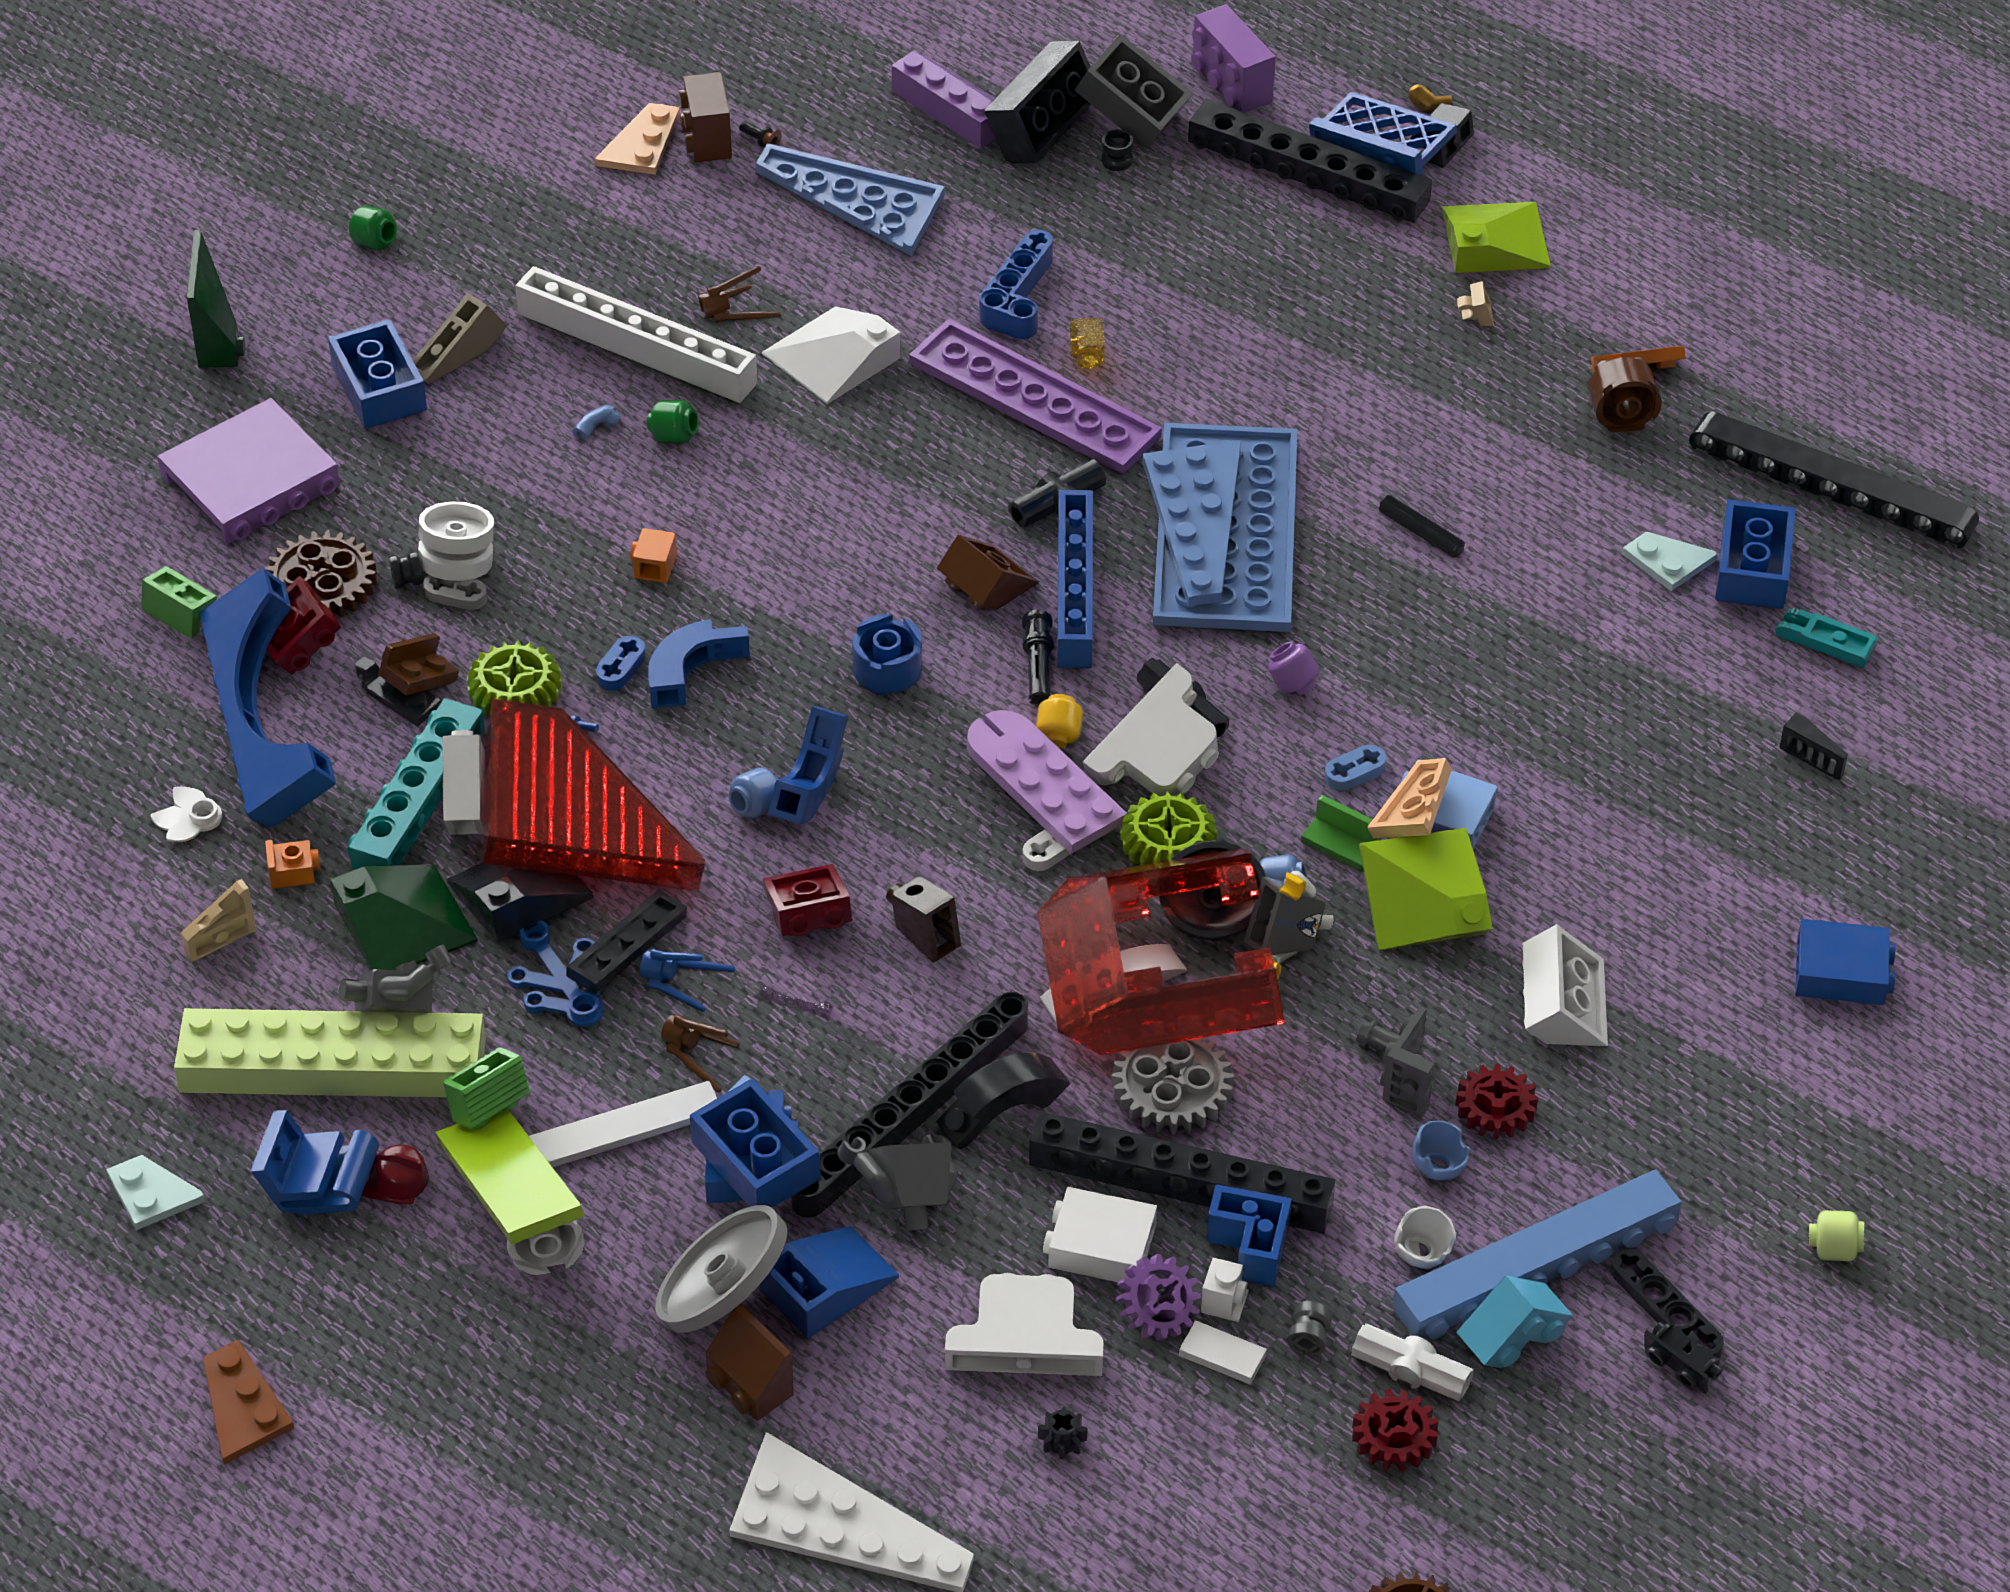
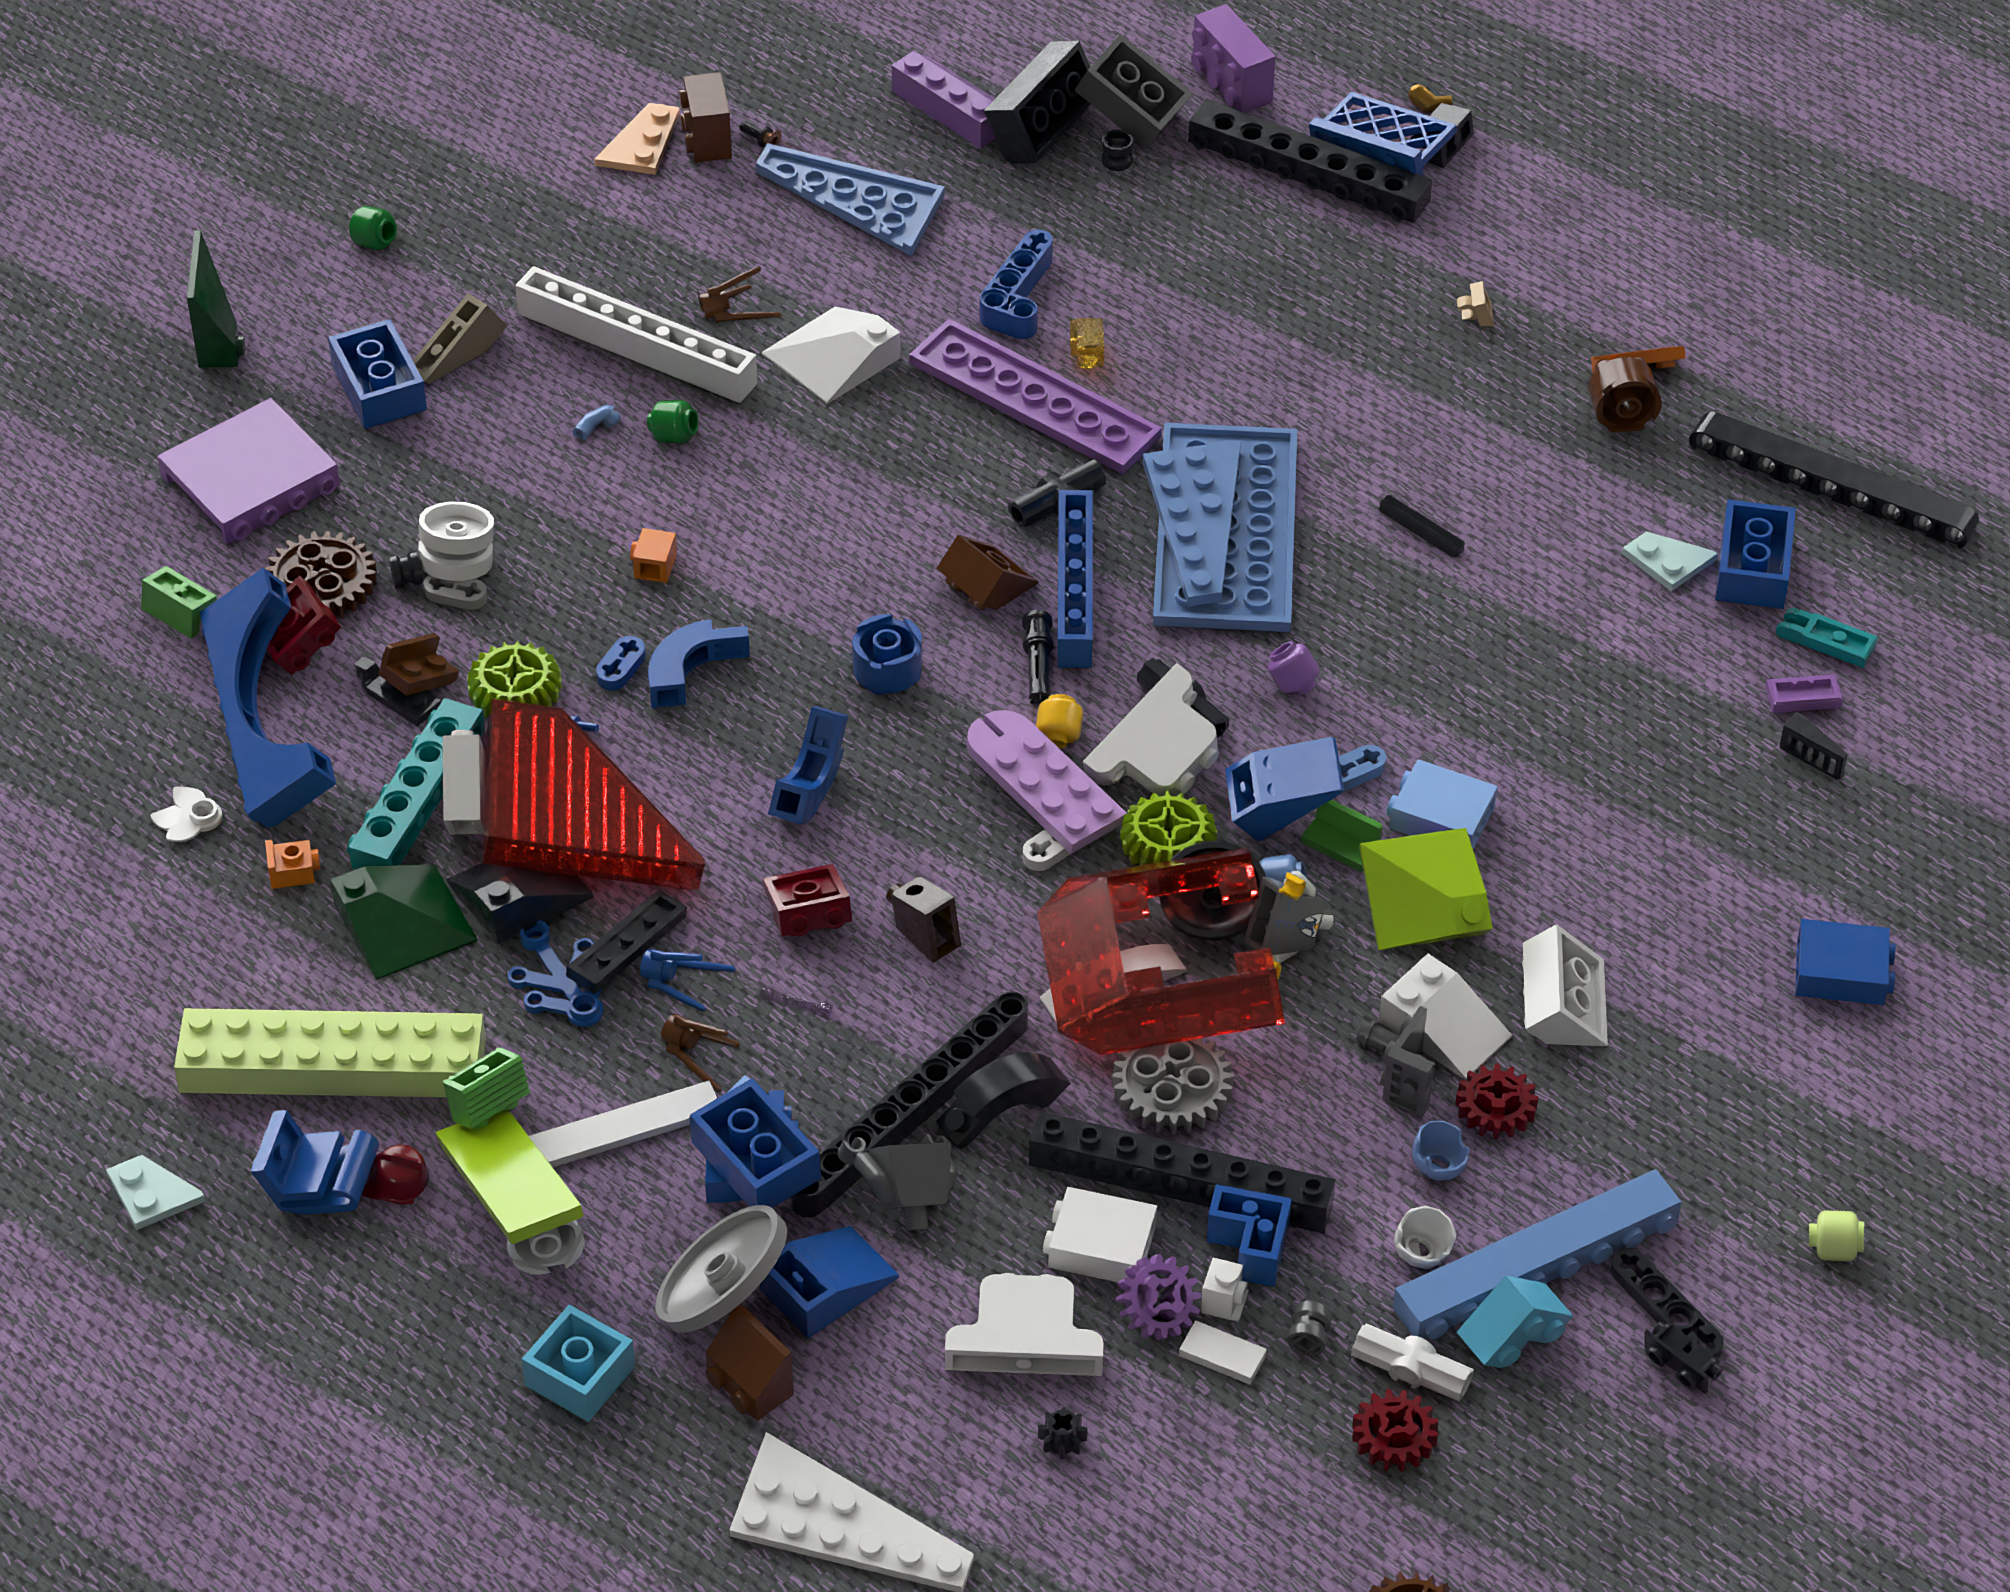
(221, 923): tan wing -> none
(242, 1402): dark orange wing -> none
(398, 990): dark grey torso -> none
(578, 1363): none -> medium azure brick
(752, 792): medium blue head -> none
(1282, 785): none -> slope
(1414, 802): light nougat wing -> none
(1458, 1023): none -> white slope
(1496, 237): lime slope -> none
(1804, 693): none -> medium lavender plate

